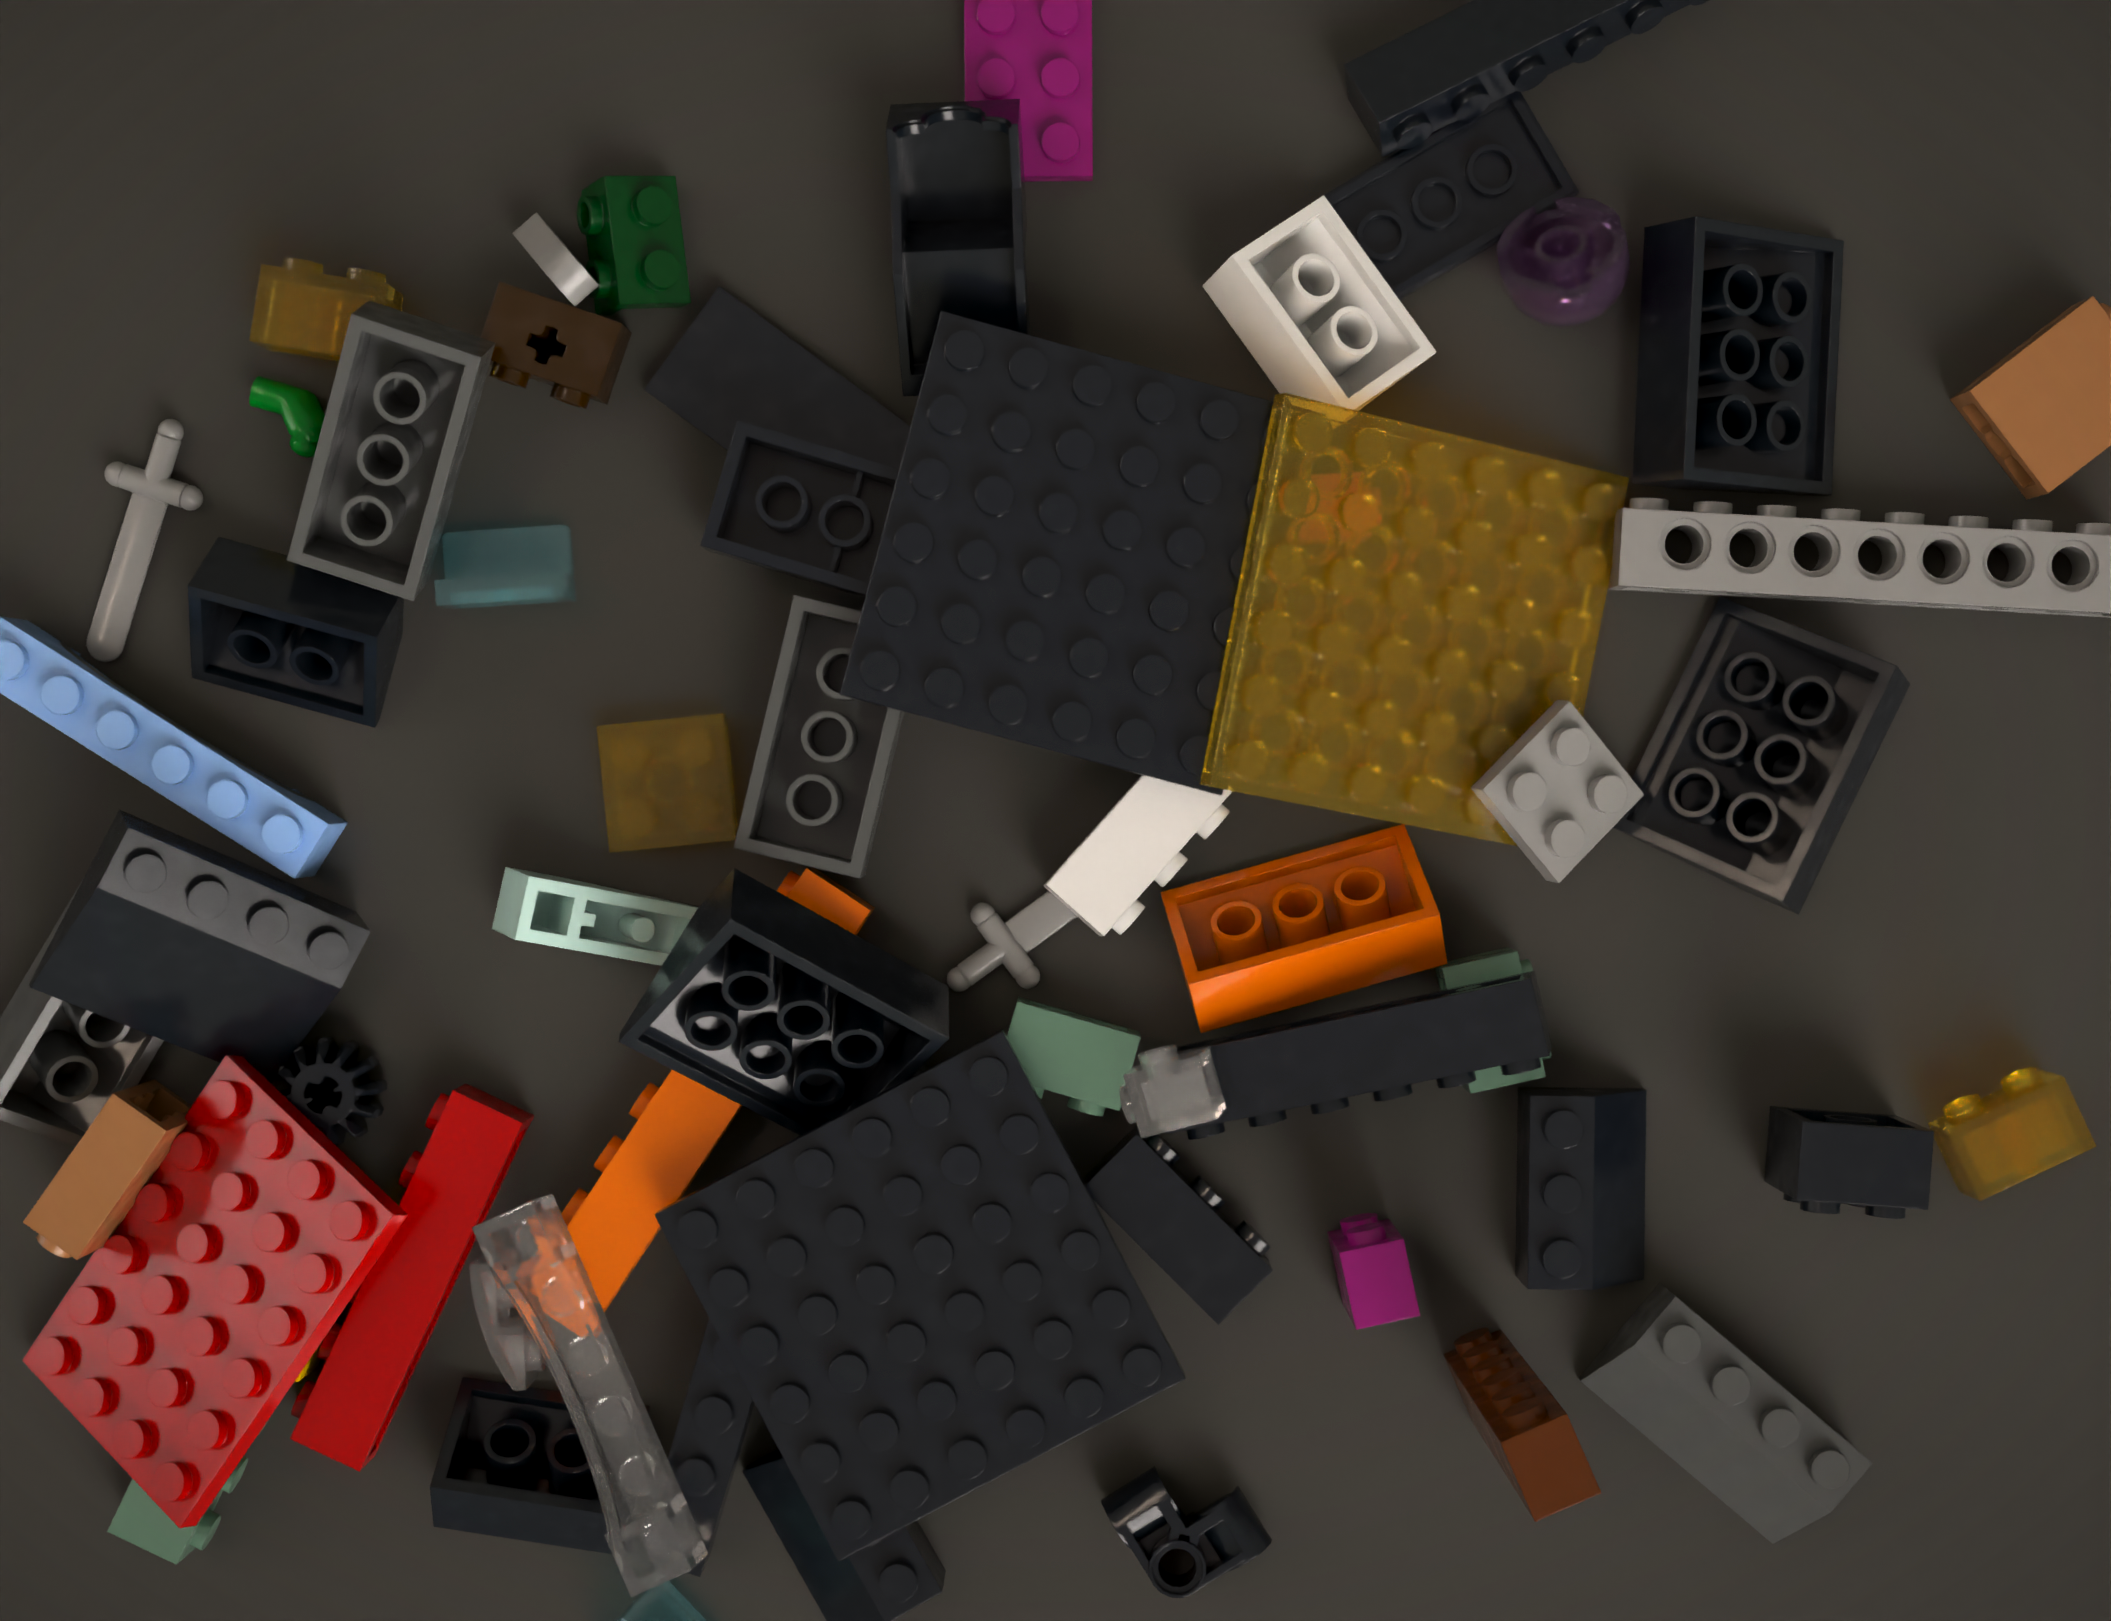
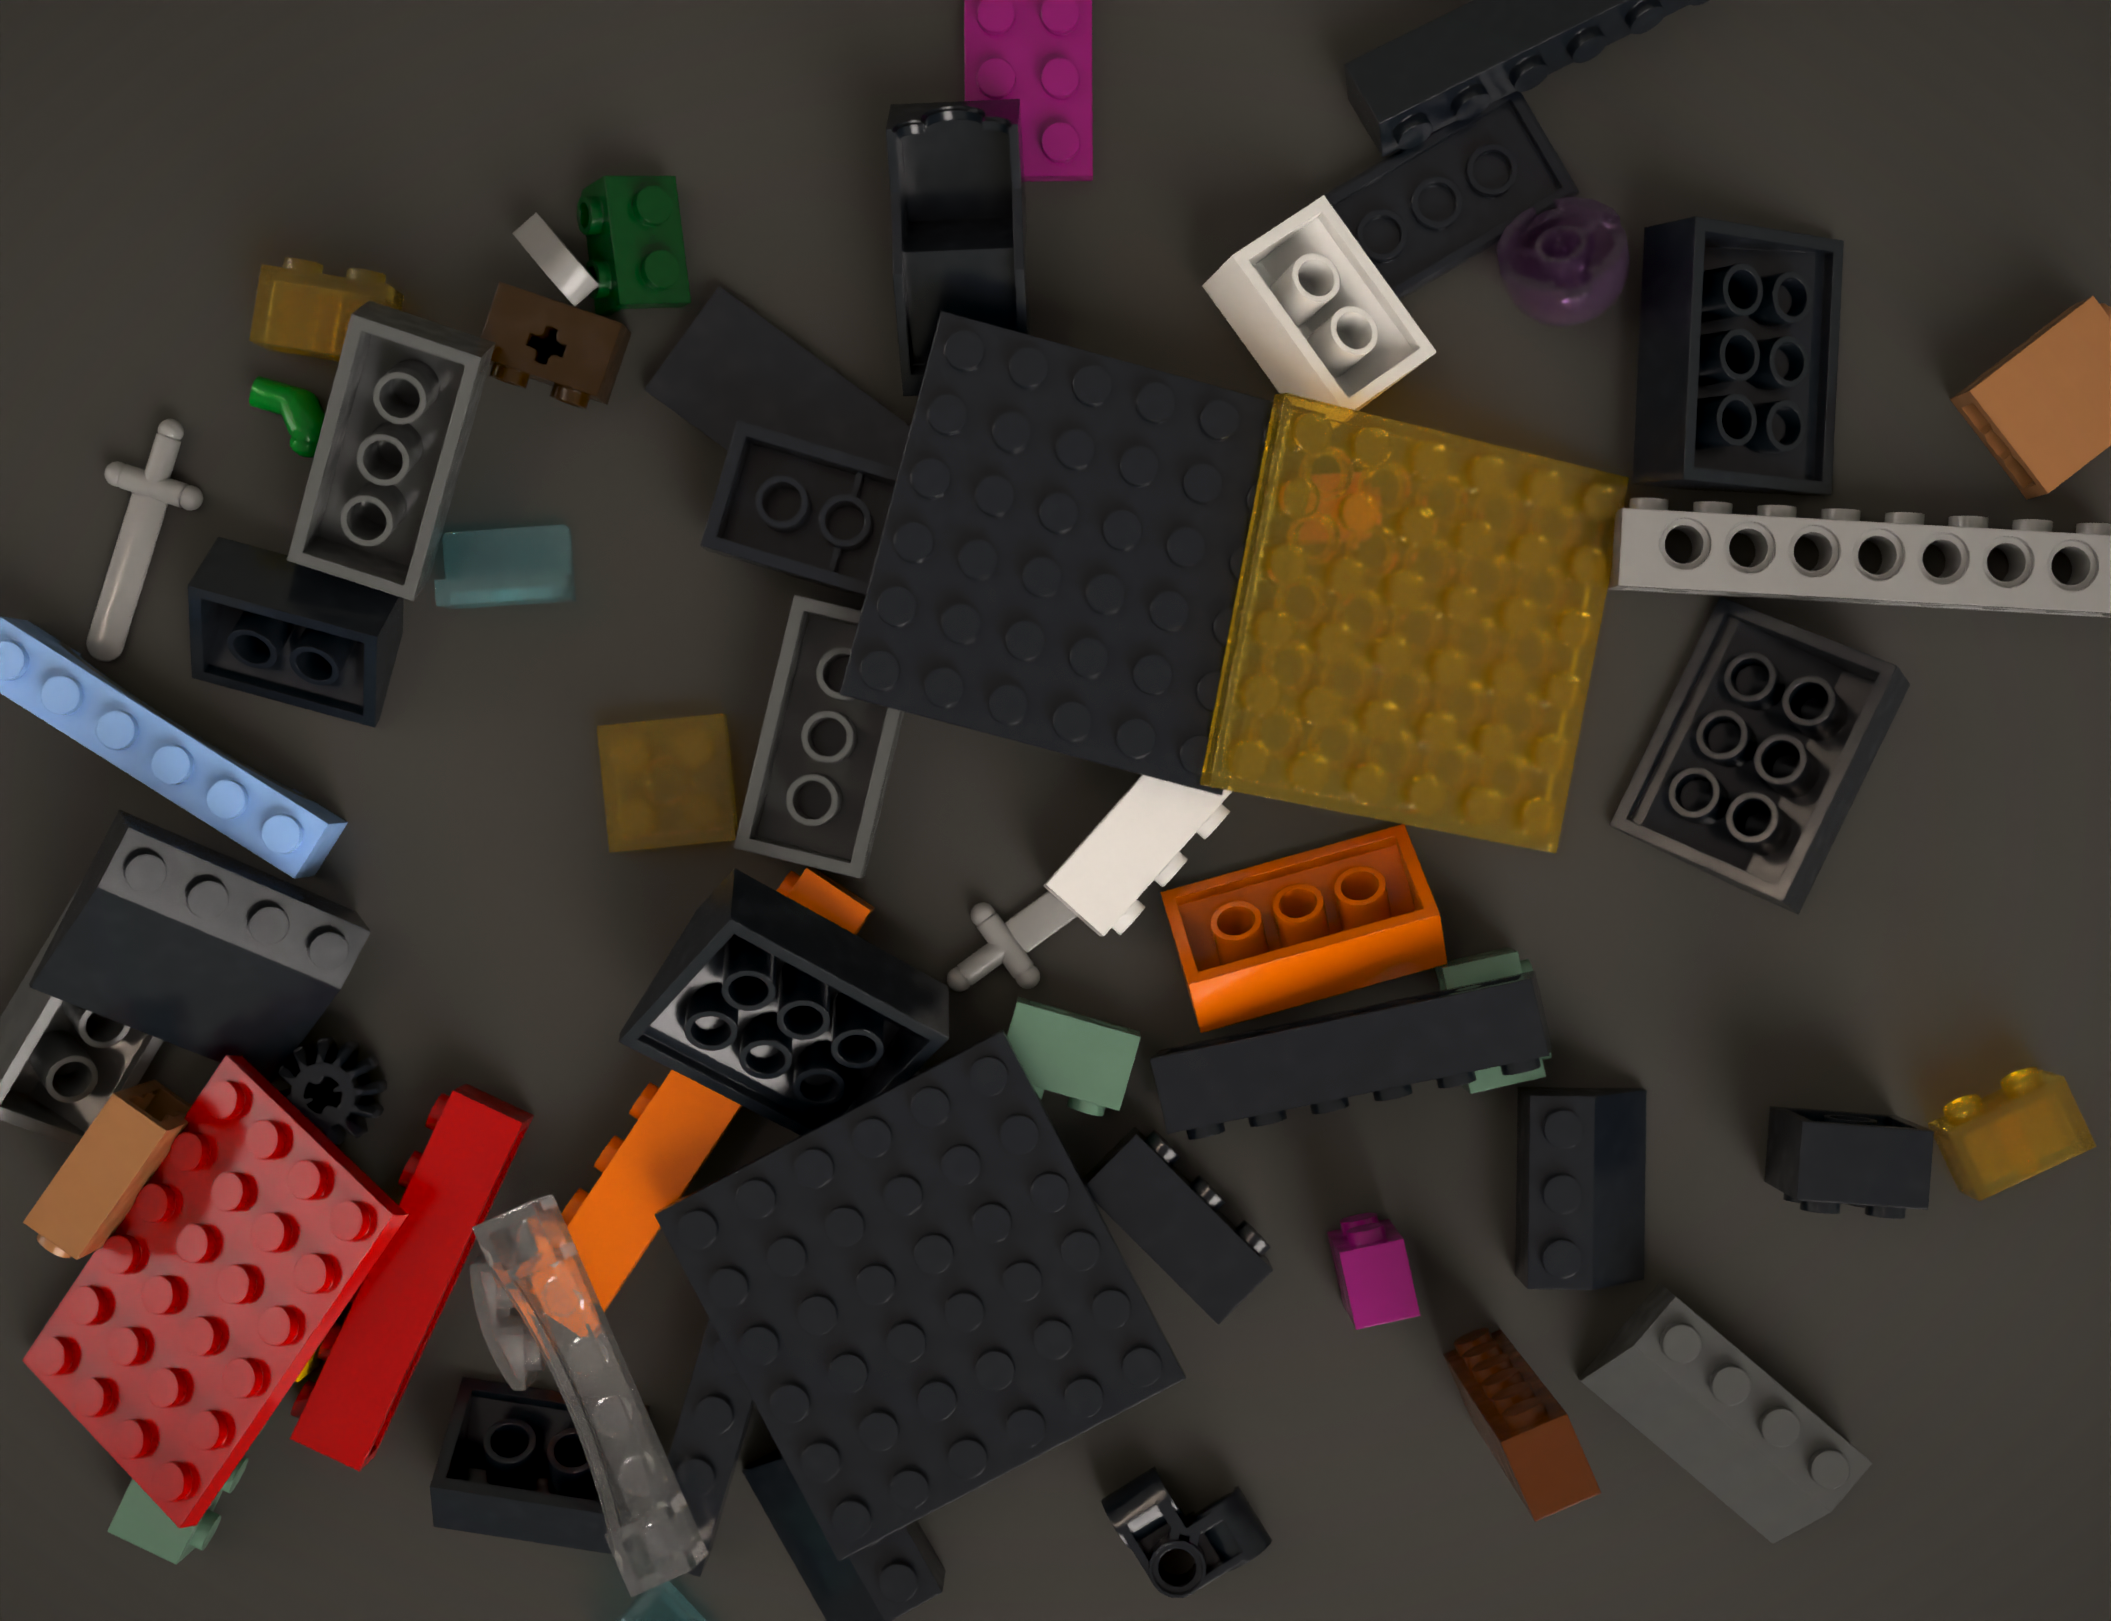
(588, 917): light aqua slope -> none
(1171, 1090): clear brick -> none
(1557, 791): light grey plate -> none

